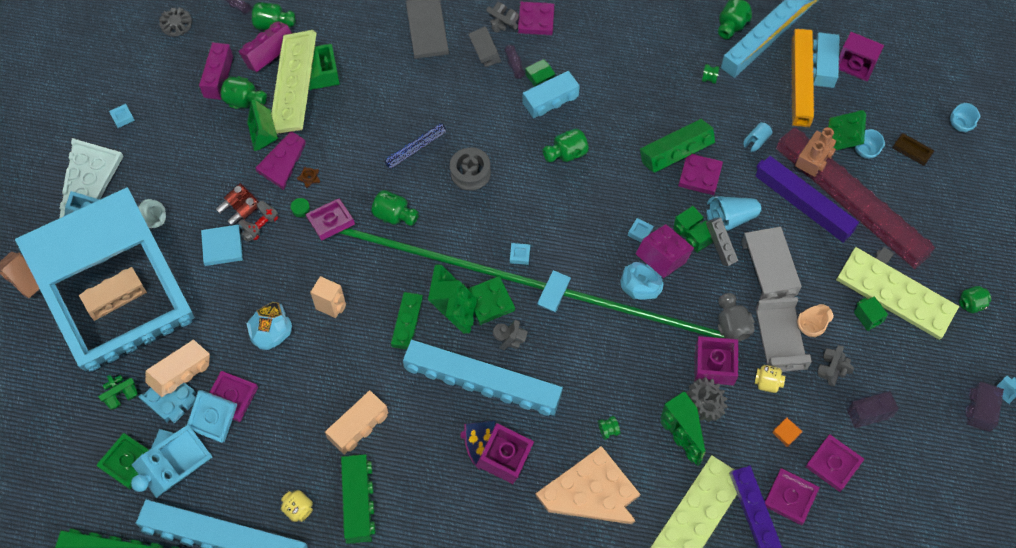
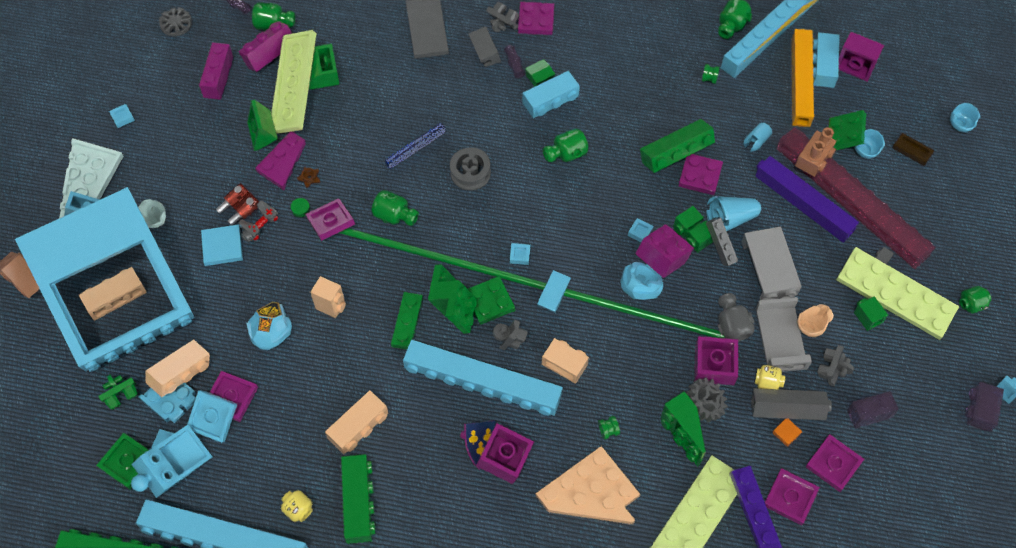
(239, 93): green piece -> none
(565, 360): none -> light nougat brick
(790, 404): none -> dark grey brick

